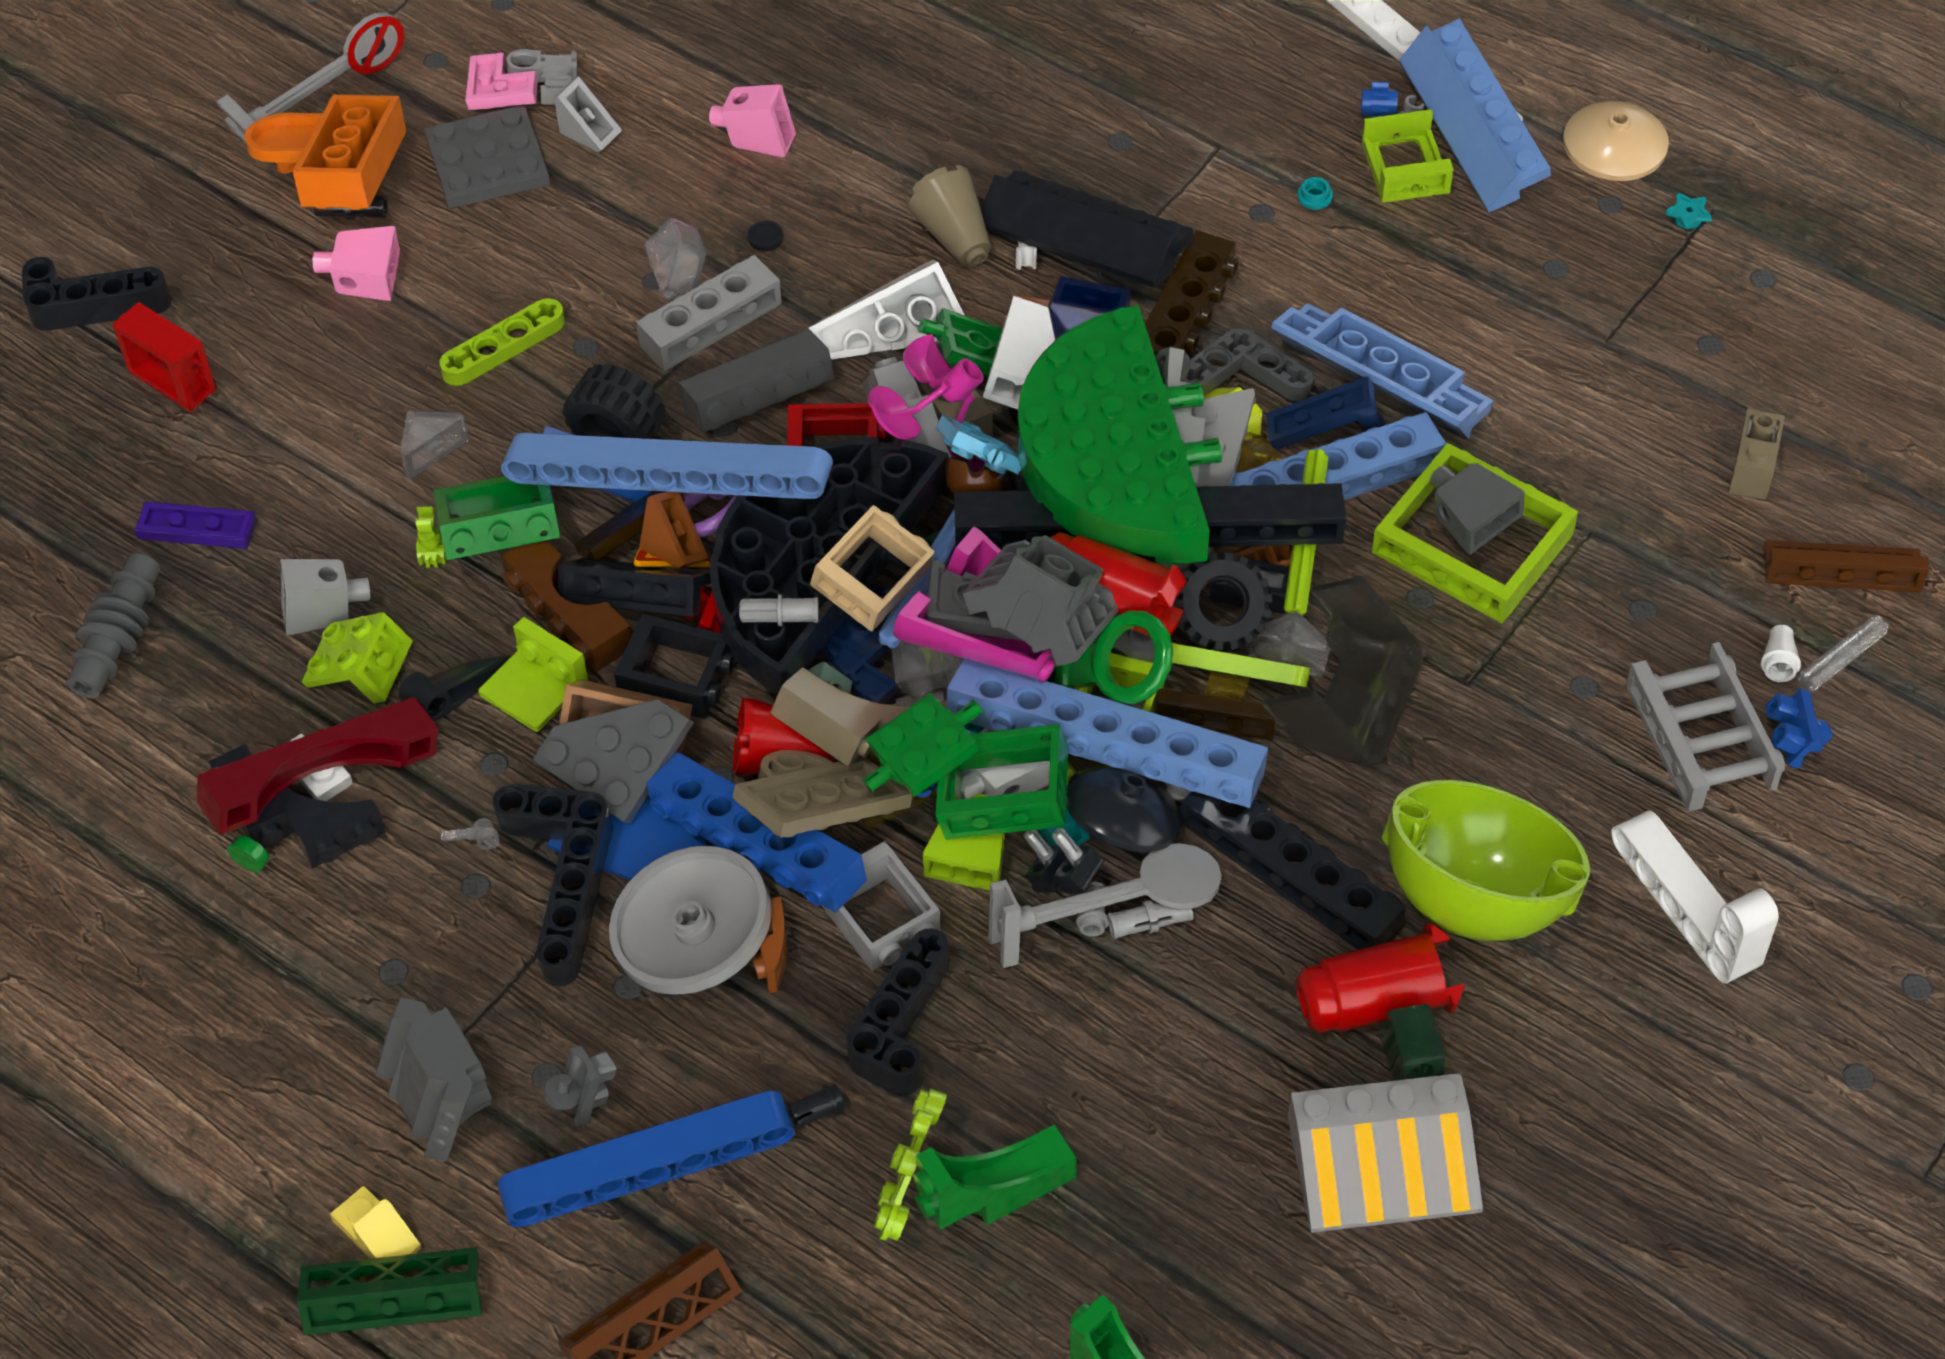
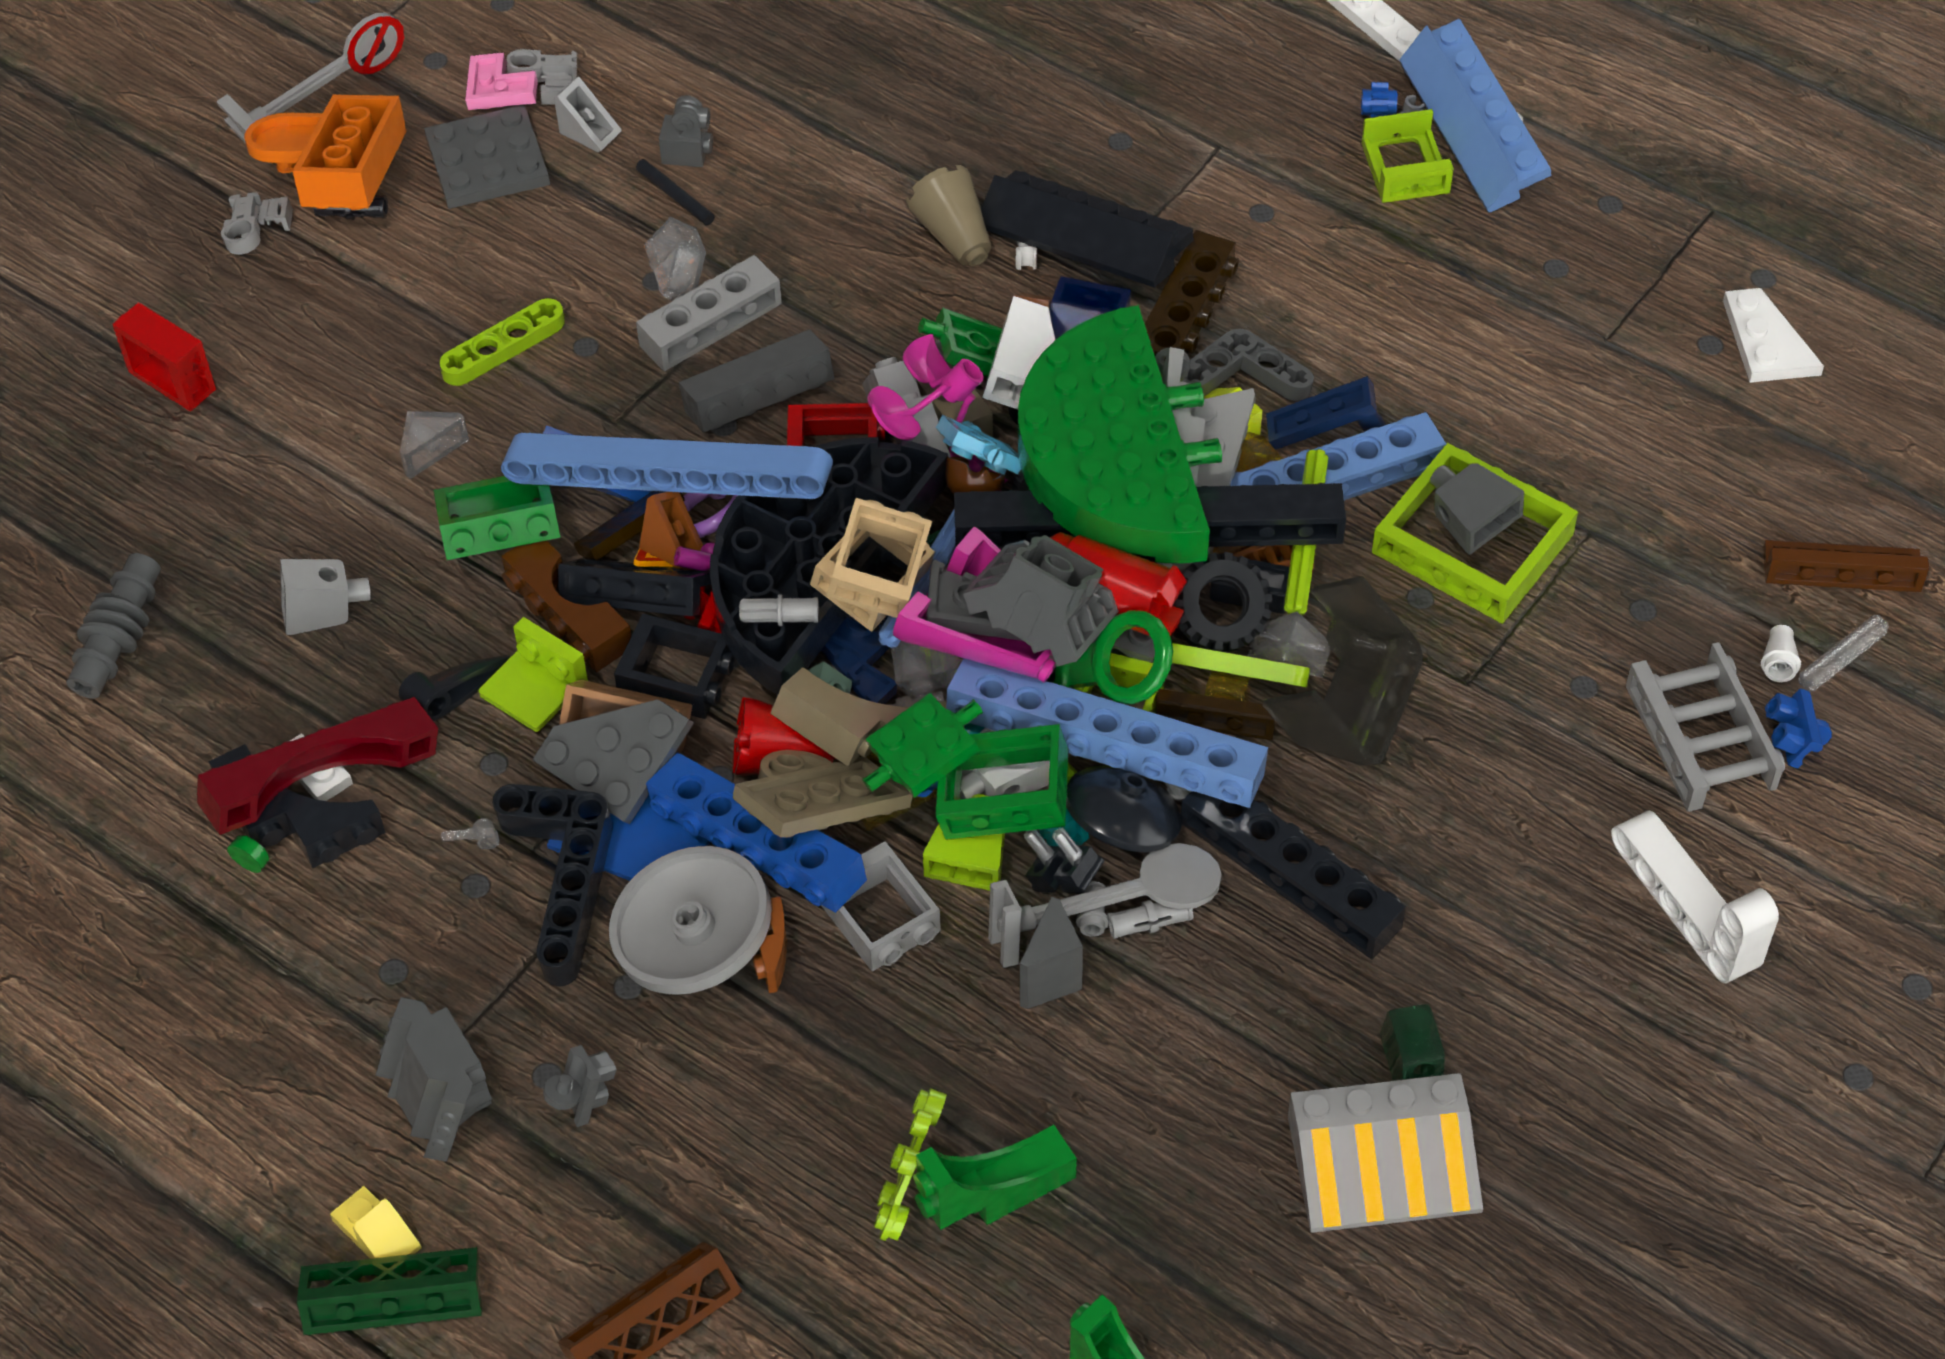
(88, 298): black beam -> none
(195, 525): dark purple tile -> none
(245, 218): none -> light grey piece
(360, 650): lime bracket -> none
(362, 262): bright pink torso -> none
(429, 541): lime piece -> none
(613, 404): black tyre -> none
(645, 1158): blue beam -> none
(675, 192): none -> black bar
(685, 134): none -> dark grey brick
(693, 558): none -> magenta arm
(756, 119): bright pink torso -> none
(765, 236): black piece -> none
(817, 1105): black pin -> none
(869, 590): none -> tan window
(889, 314): white wedge -> none
(904, 1005): black beam -> none
(1051, 960): none -> dark grey slope
(1315, 193): teal plate -> none
(1369, 982): red piece -> none
(1390, 363): medium blue slope -> none
(1483, 860): lime piece -> none
(1615, 141): tan dish -> none
(1689, 219): teal plate -> none
(1756, 454): dark tan slope -> none
(1766, 339): none -> white wing

